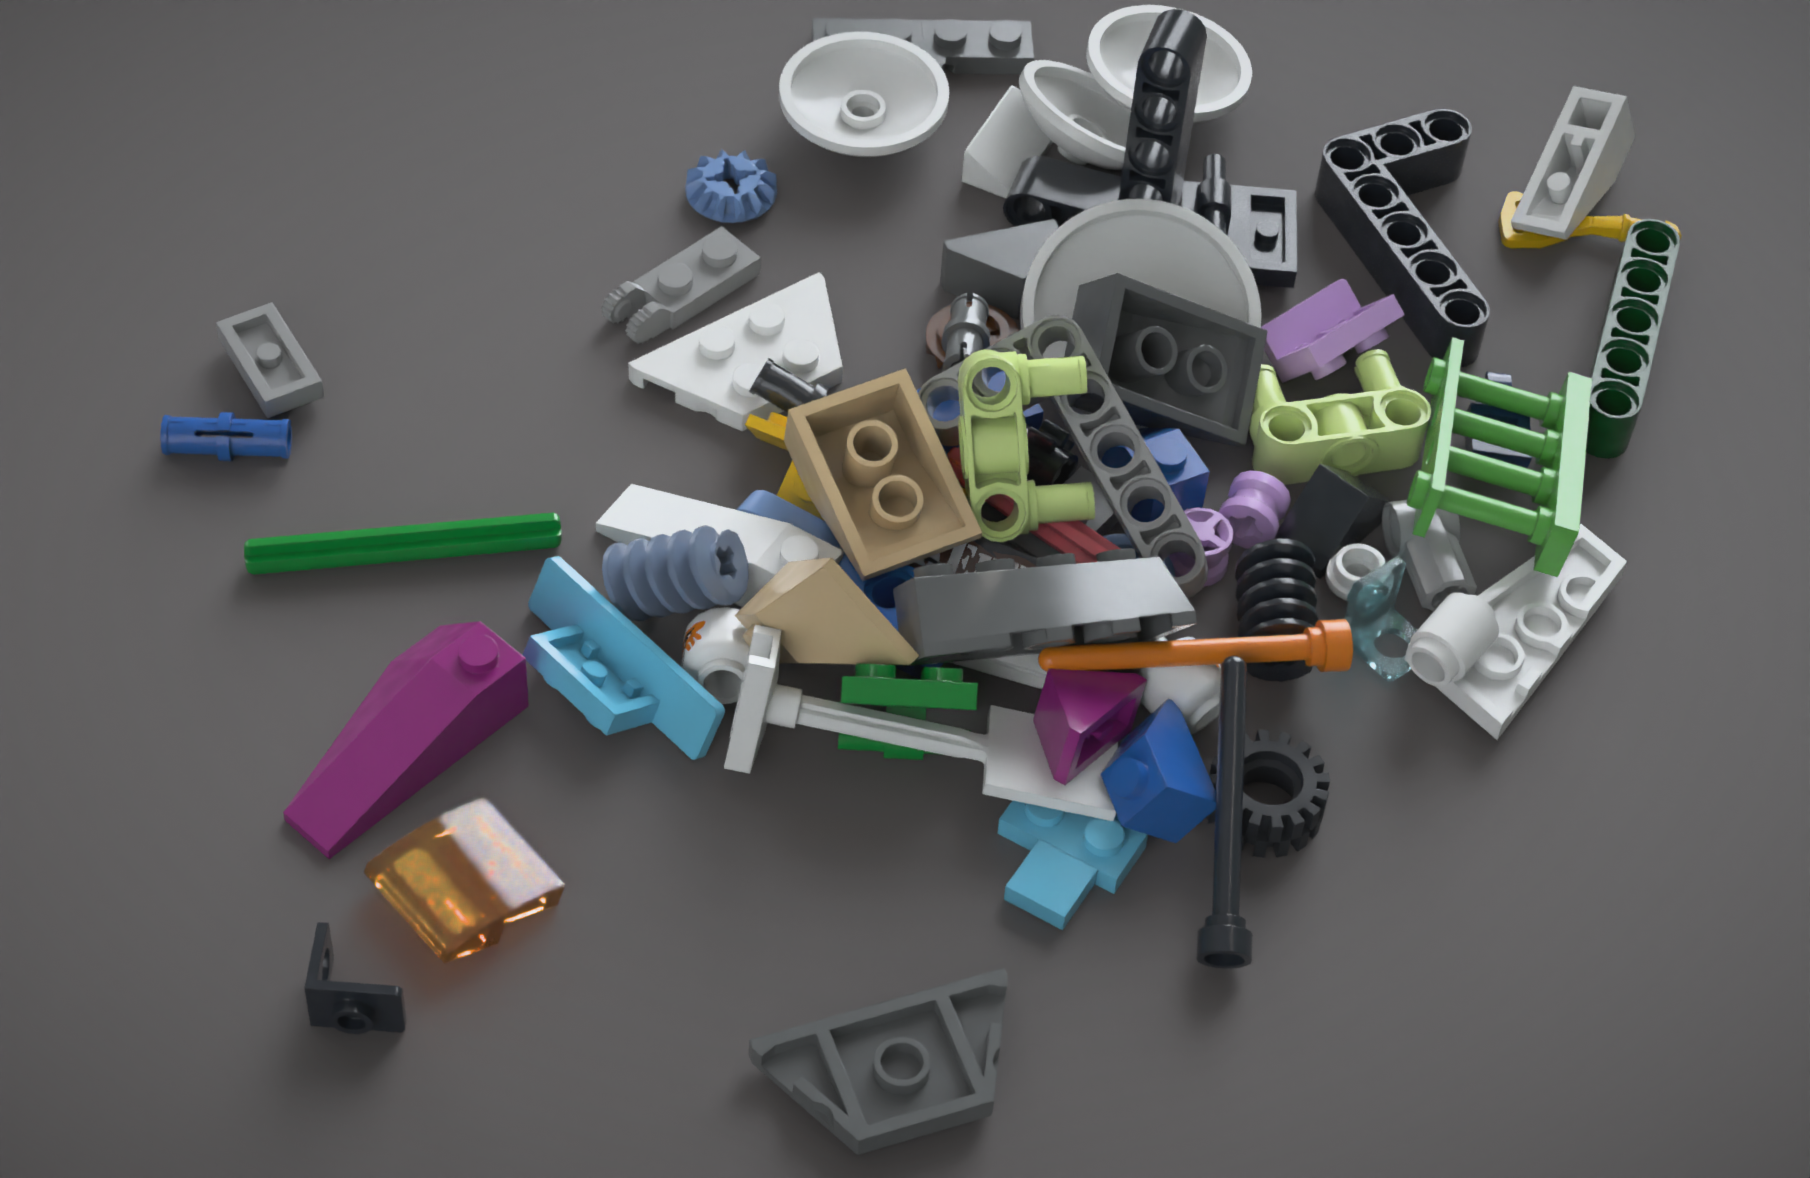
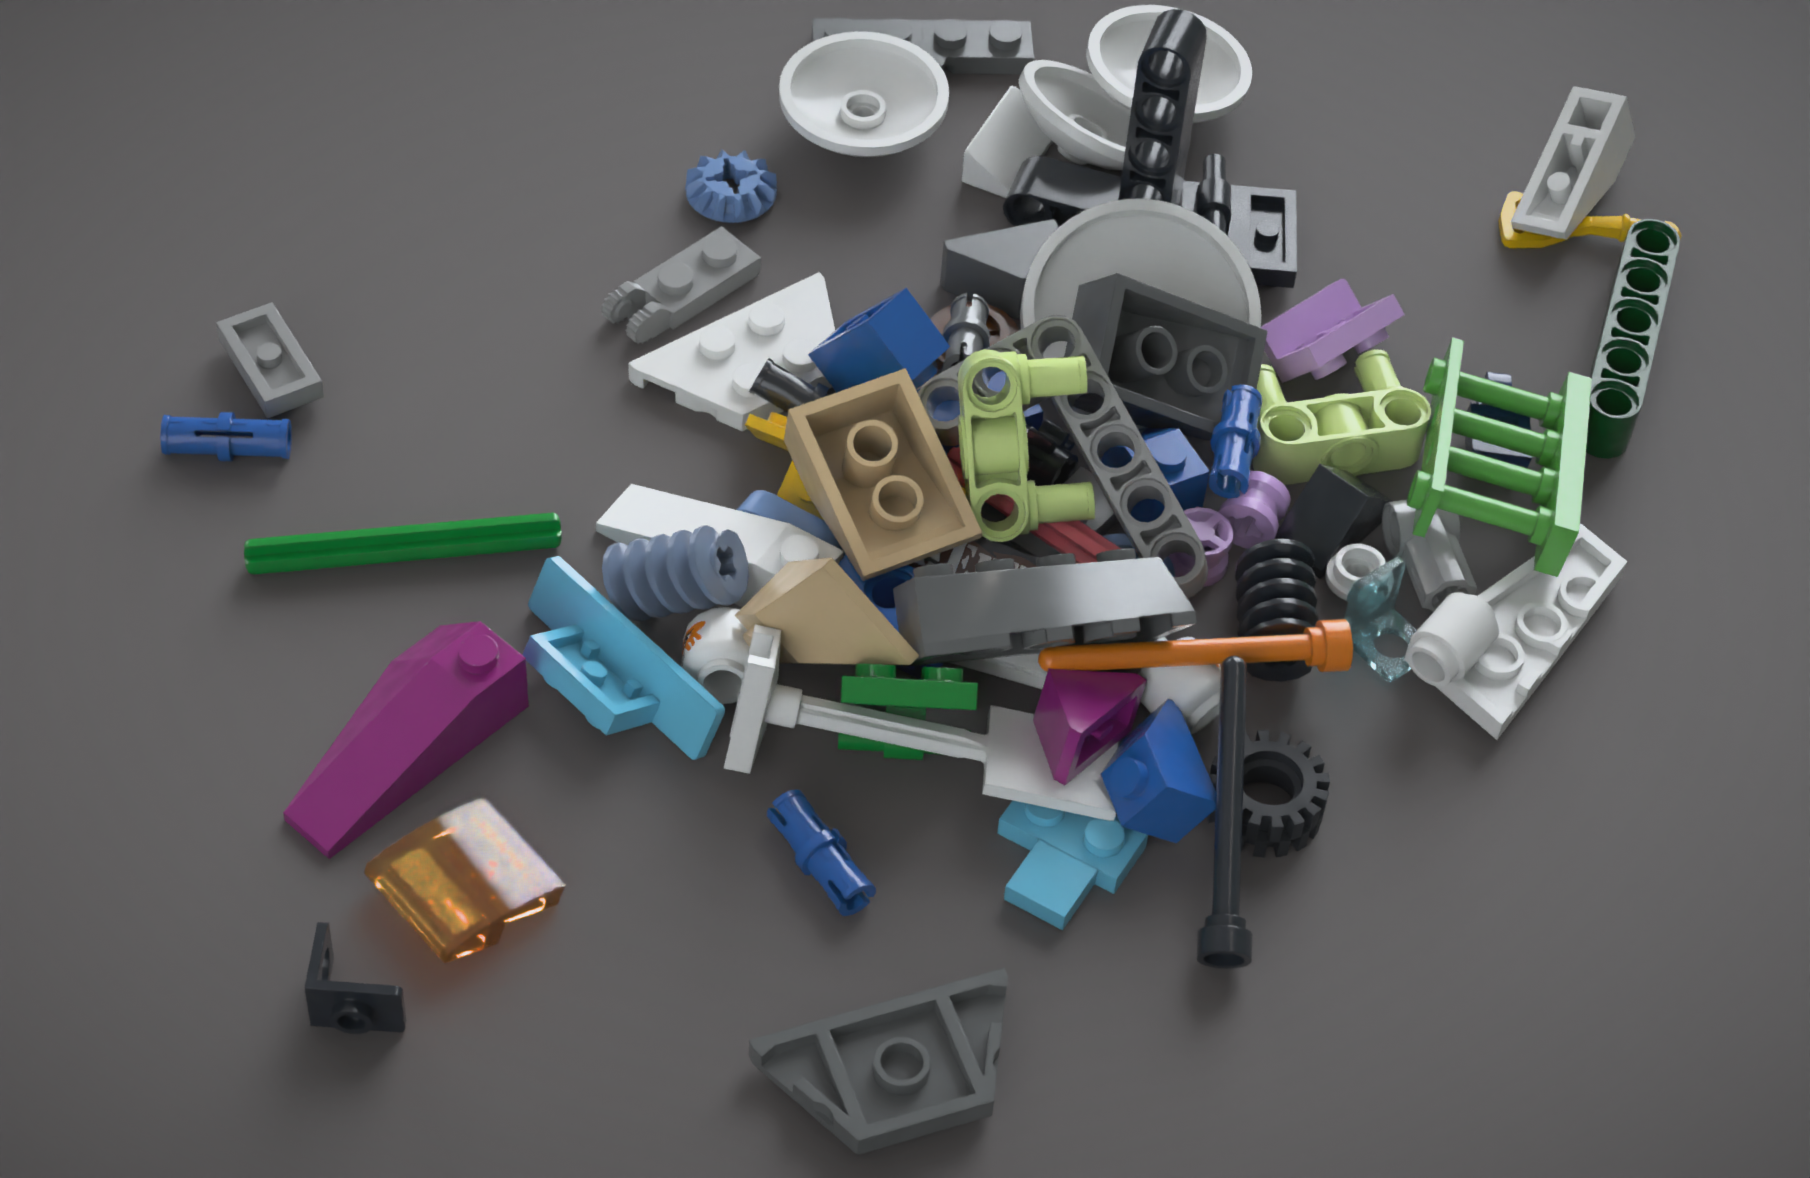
(821, 852): none -> blue pin
(880, 342): none -> blue brick
(1235, 441): none -> blue pin
(1365, 195): black beam -> none

